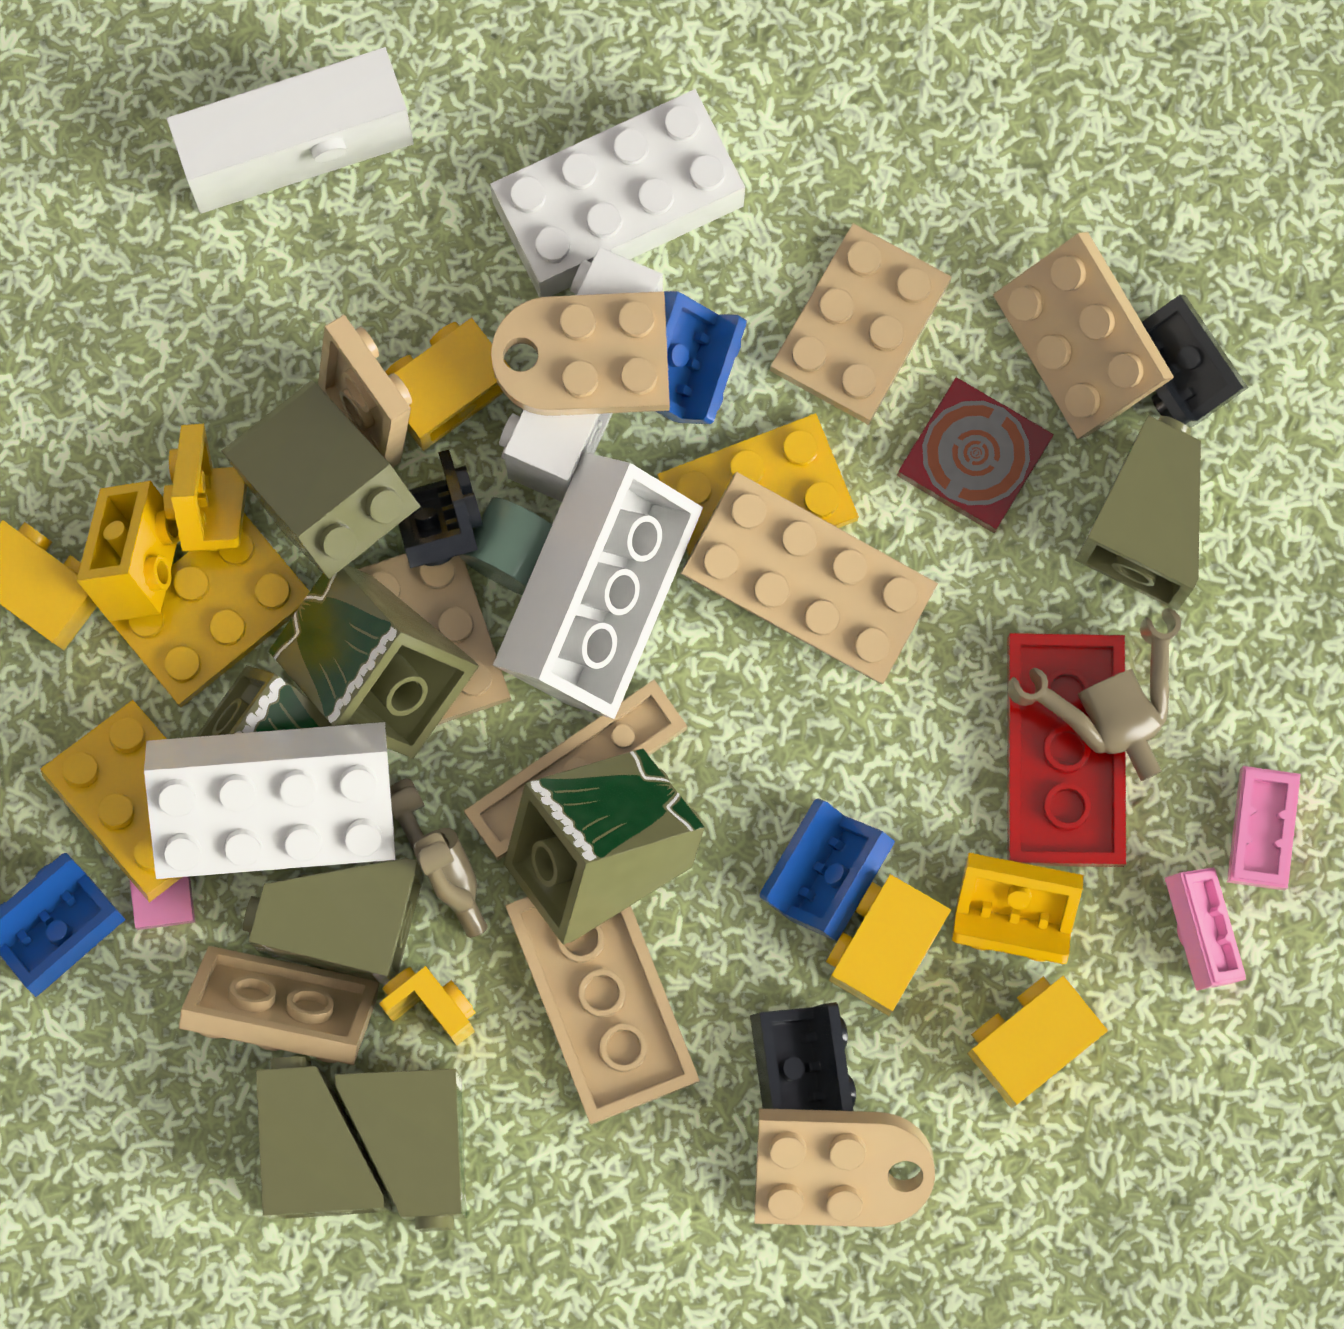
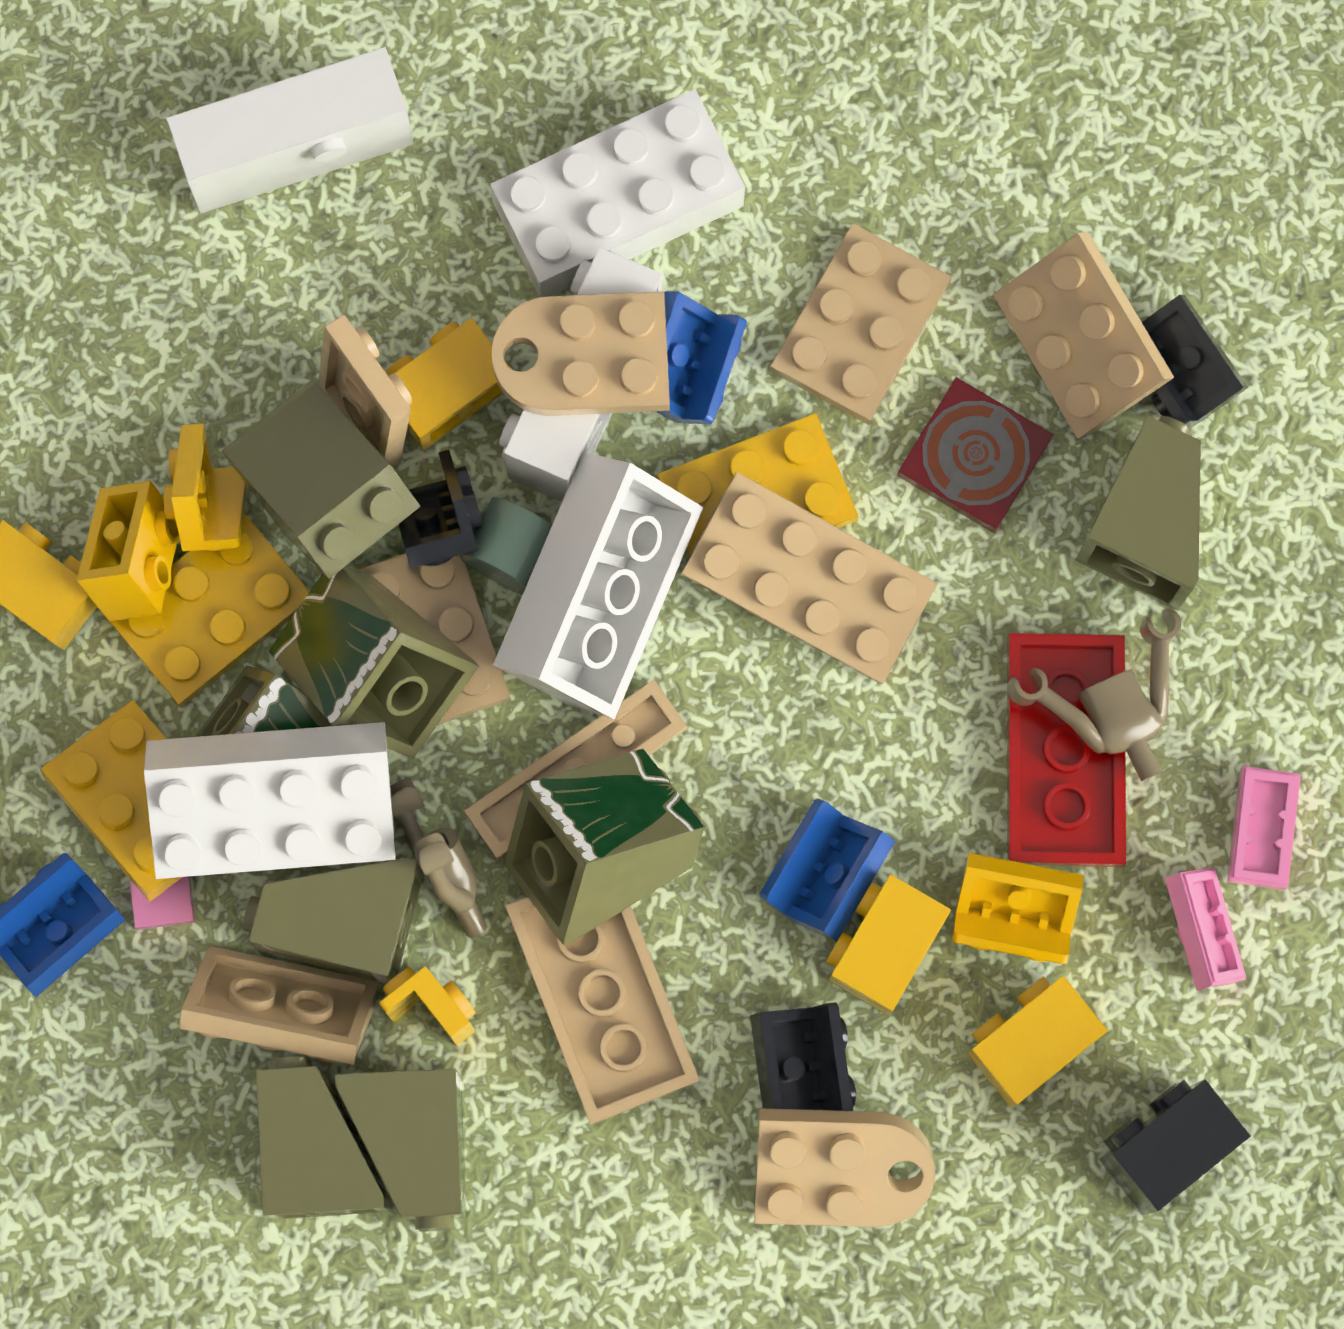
(1174, 1146): none -> black brick

